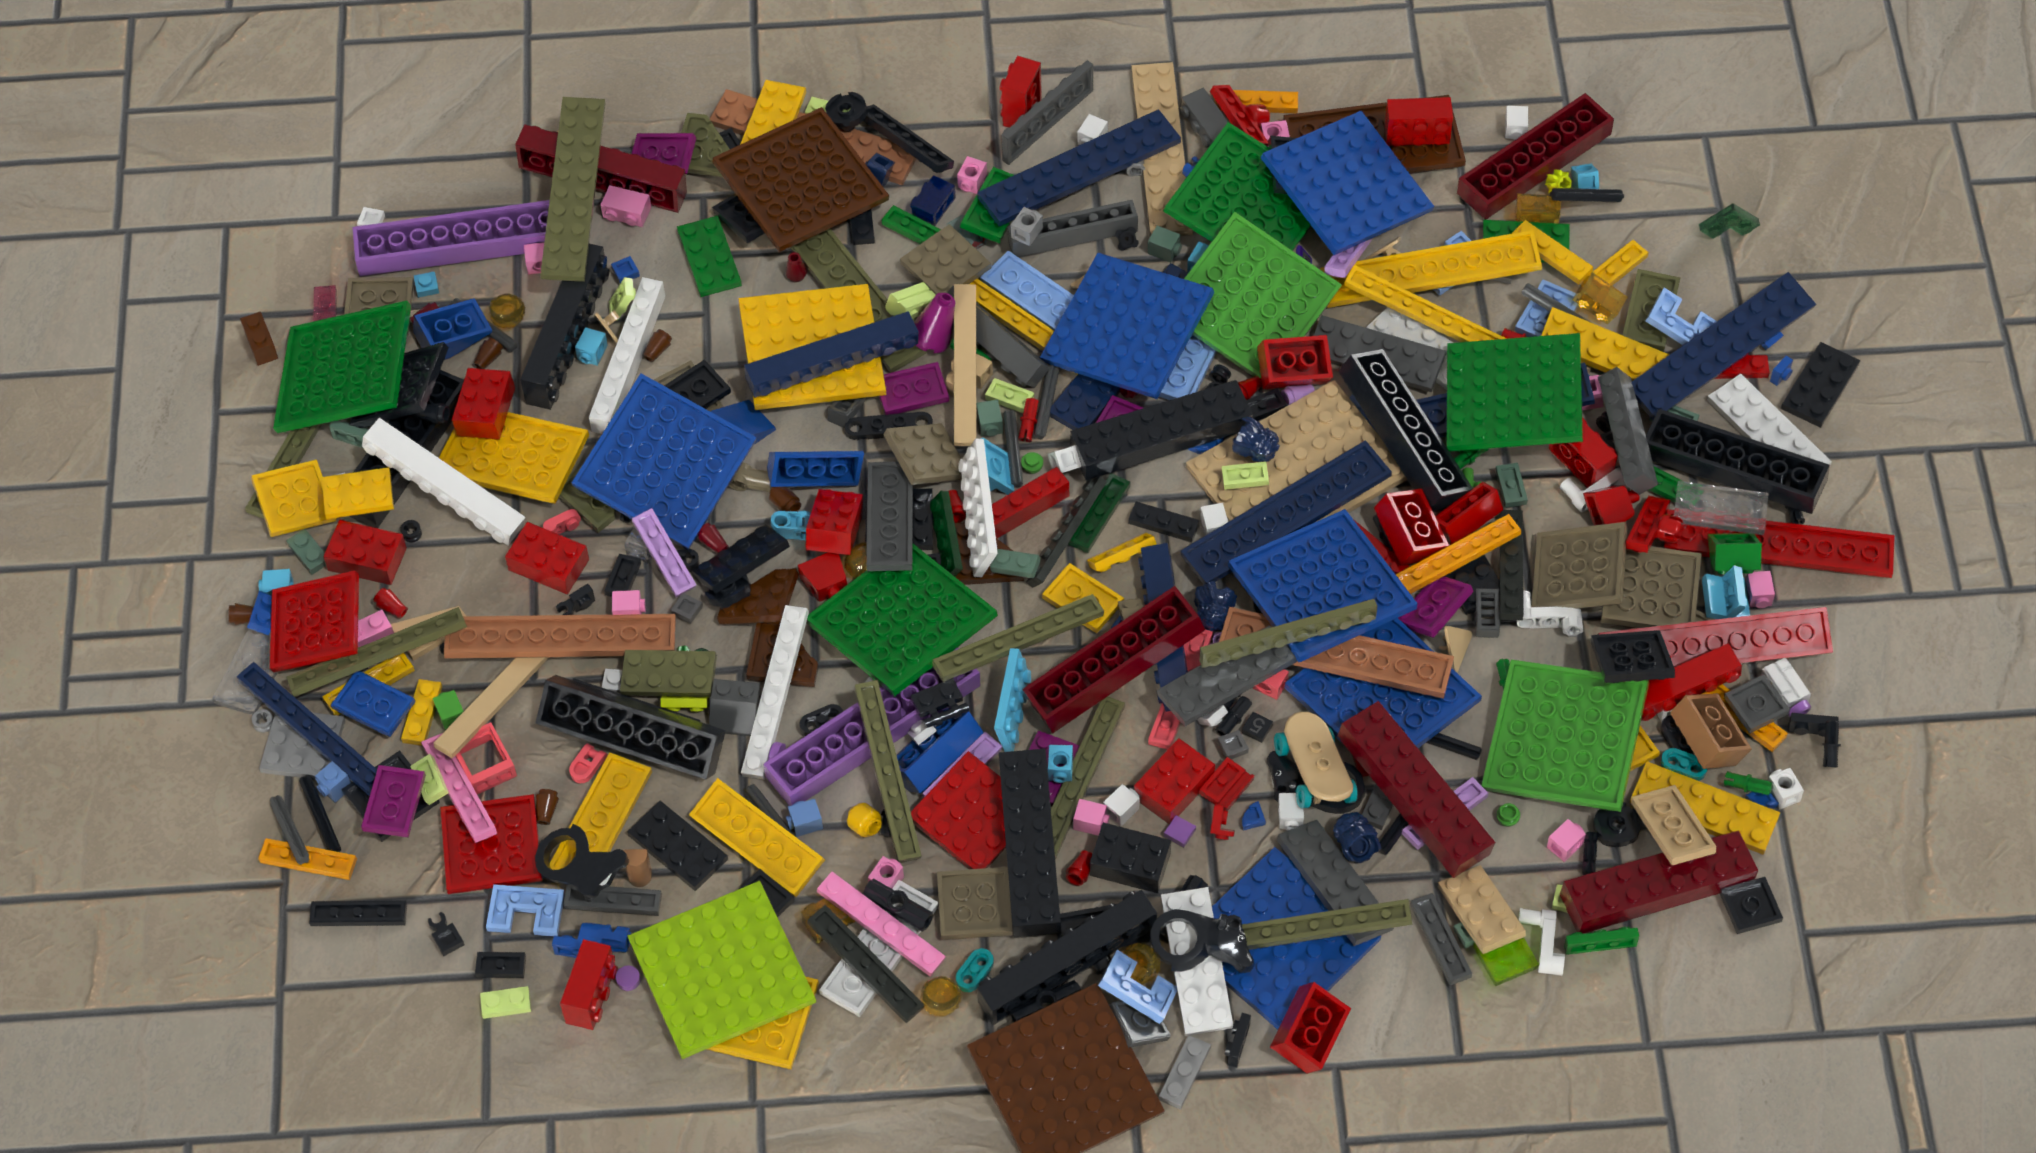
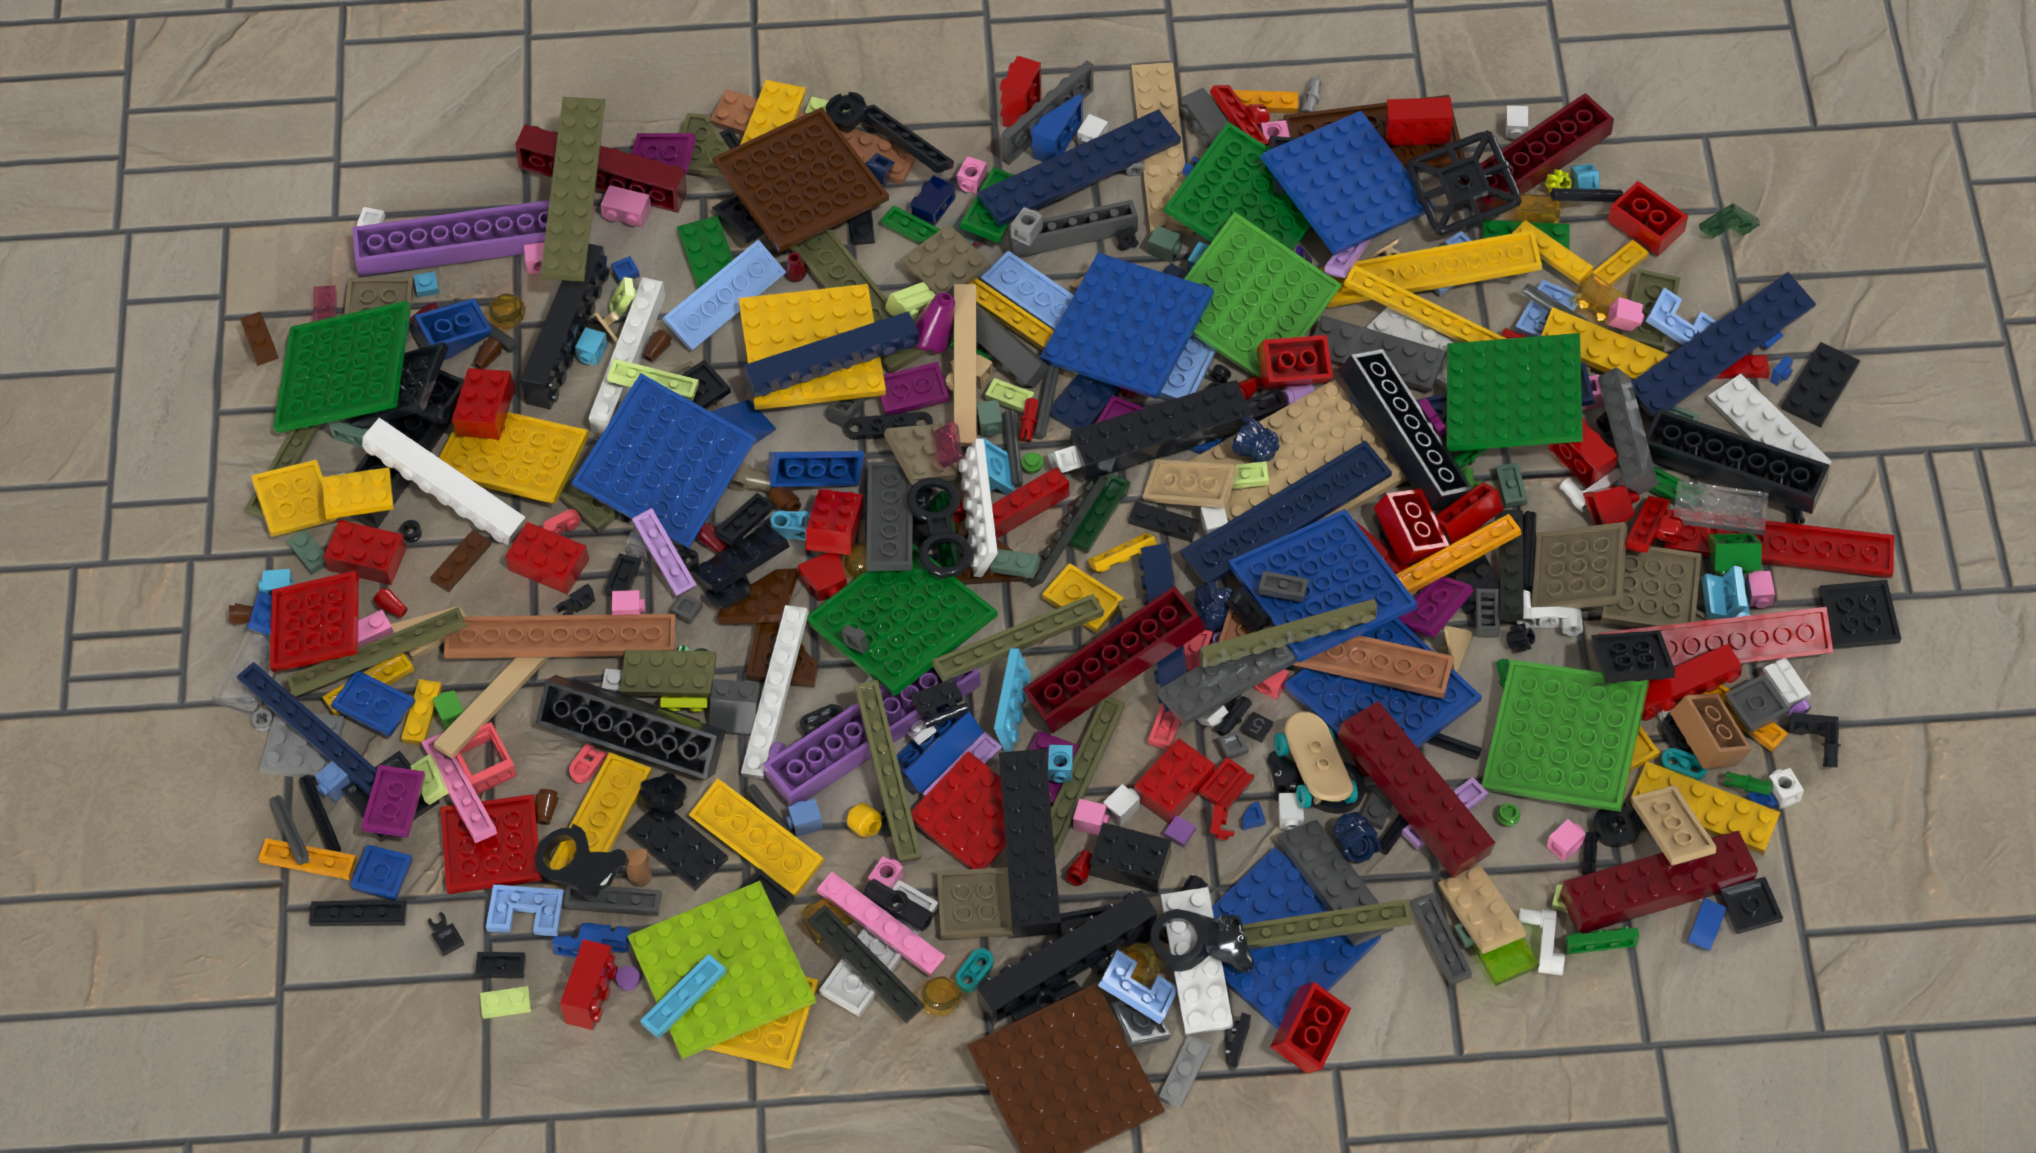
(381, 872): none -> blue plate
(460, 561): none -> reddish brown plate
(627, 373): none -> yellowish green plate
(653, 789): none -> black plate
(683, 996): none -> medium azure plate
(718, 298): none -> light blue plate
(744, 519): none -> black plate
(855, 639): none -> flat silver plate
(939, 527): none -> black bar
(948, 444): none -> clear pink plate
(1057, 129): none -> blue slope
(1190, 483): none -> tan plate
(1248, 610): none -> black plate
(1283, 586): none -> dark grey plate
(1311, 96): none -> light grey pin
(1433, 417): none -> magenta plate
(1458, 194): none -> black plate
(1520, 637): none -> black gear
(1529, 540): none -> black axle
(1625, 314): none -> bright pink brick
(1647, 218): none -> red brick
(1706, 924): none -> blue slope
(1860, 614): none -> black plate

